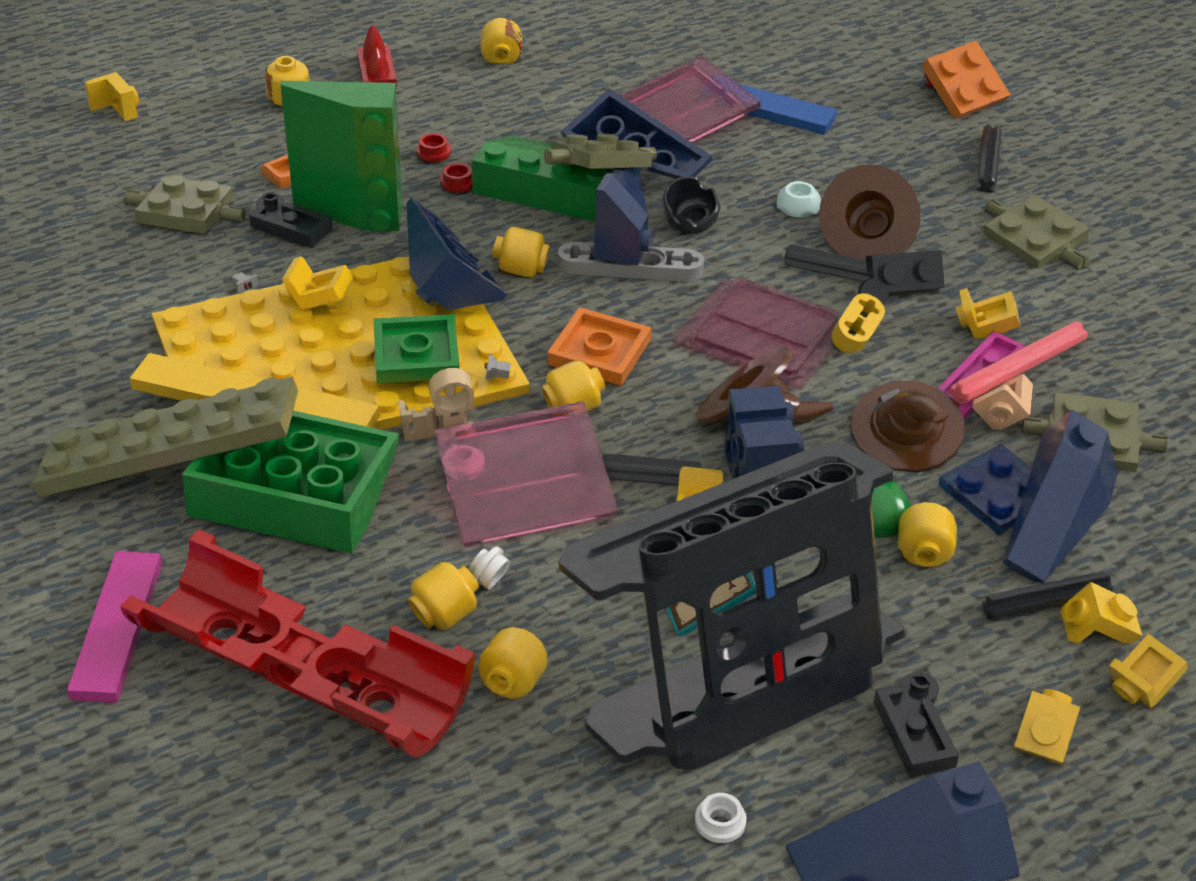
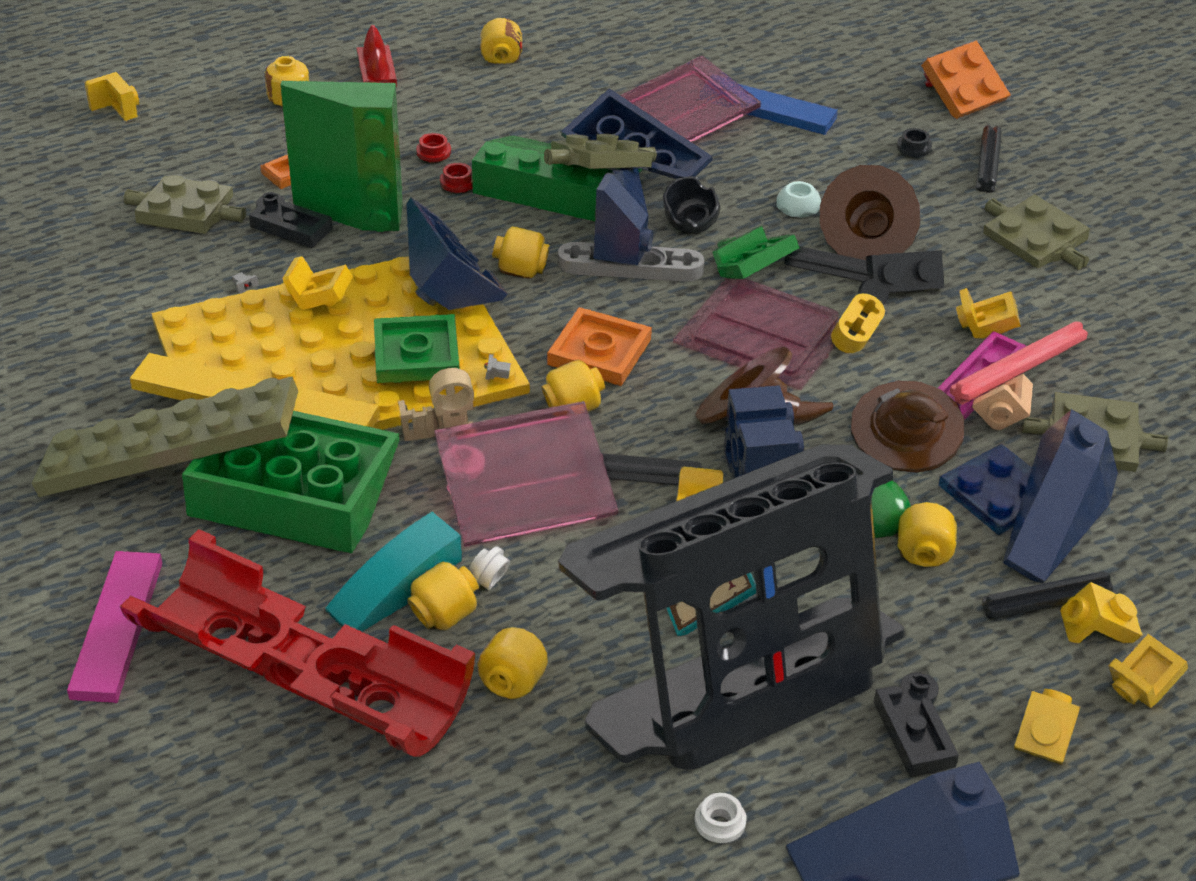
(386, 577): none -> teal slope
(751, 252): none -> green slope
(914, 142): none -> black plate

